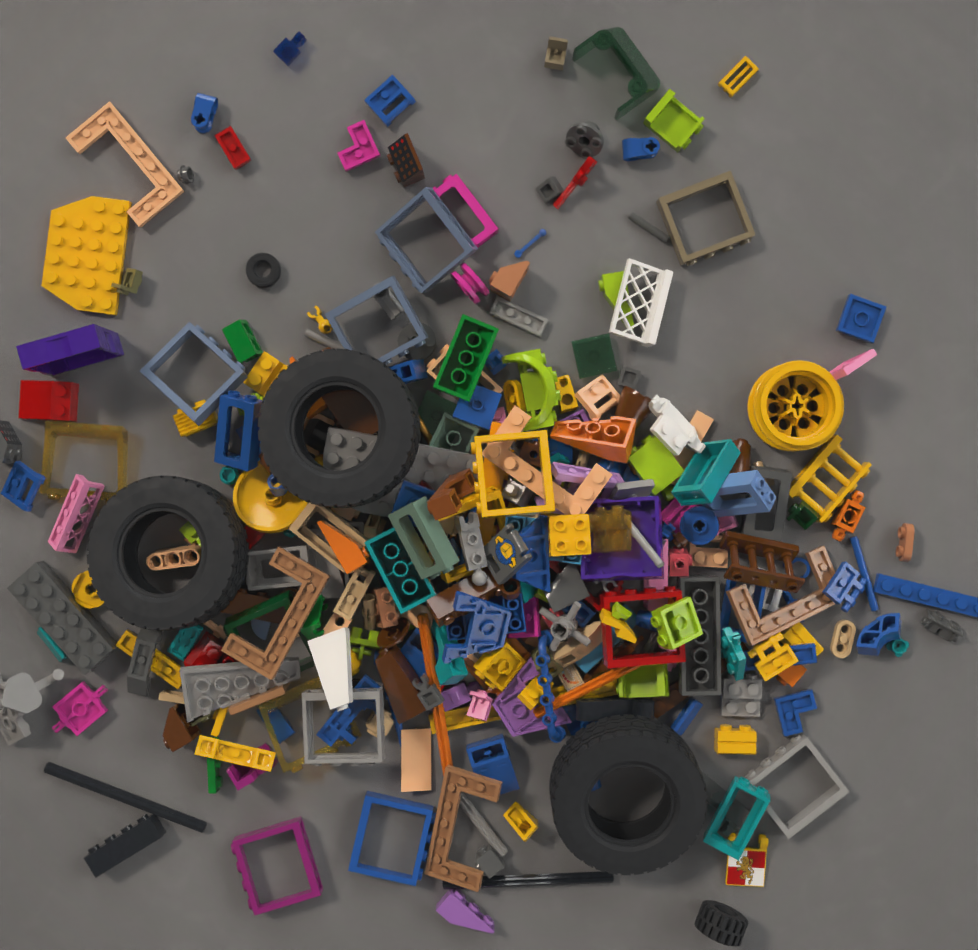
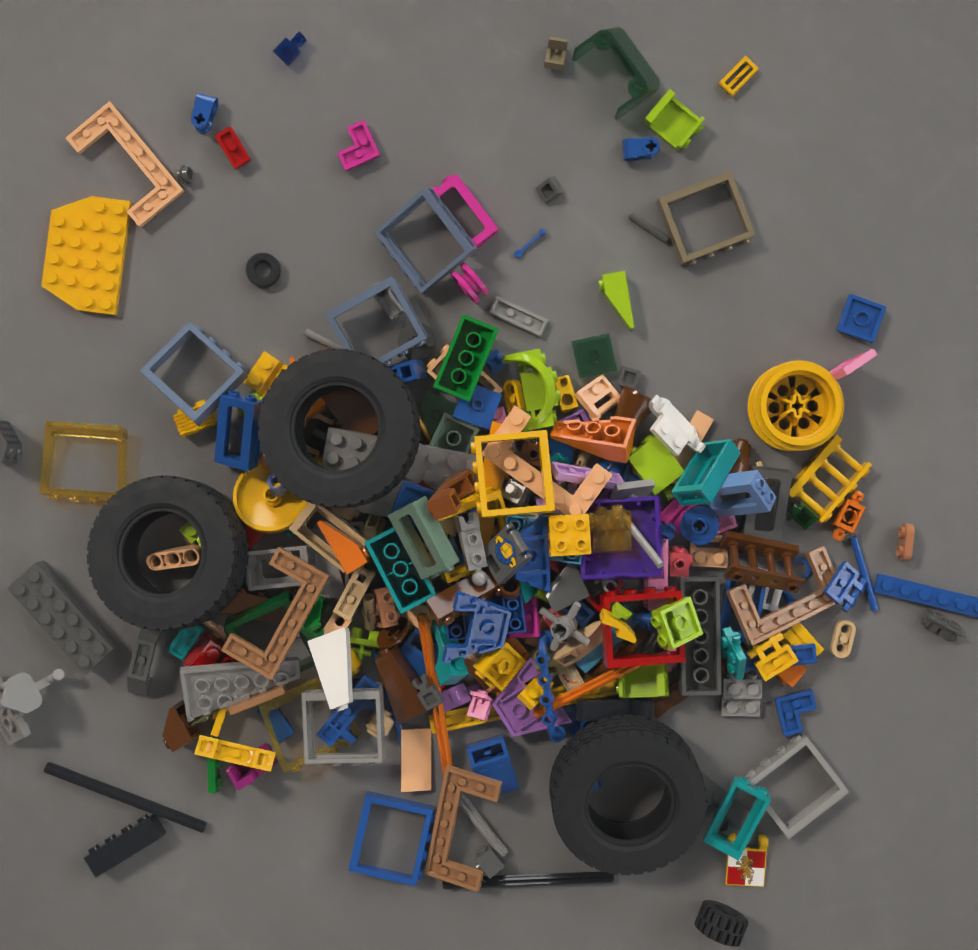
(17, 483): blue plate -> none
(48, 400): red slope -> none
(54, 648): teal slope -> none
(70, 350): dark purple tile -> none
(70, 514): bright pink fence -> none
(80, 708): dark pink plate -> none
(82, 594): yellow plate -> none
(131, 282): olive bracket -> none
(161, 665): yellow plate -> none
(171, 696): tan tile -> none
(229, 475): teal plate -> none
(242, 341): green hinge -> none
(260, 628): light blue tile -> none
(306, 855): magenta window -> none
(323, 323): yellow arm -> none
(385, 96): blue plate -> none
(406, 161): slope -> none
(460, 912): medium lavender slope -> none
(508, 279): nougat slope -> none
(521, 821): yellow slope -> none
(579, 179): red piece -> none
(585, 139): dark grey plate -> none
(654, 310): white fence -> none
(679, 540): reddish brown plate -> none
(686, 716): blue slope -> none
(735, 740): yellow brick -> none
(879, 633): blue brick -> none
(903, 645): teal plate -> none

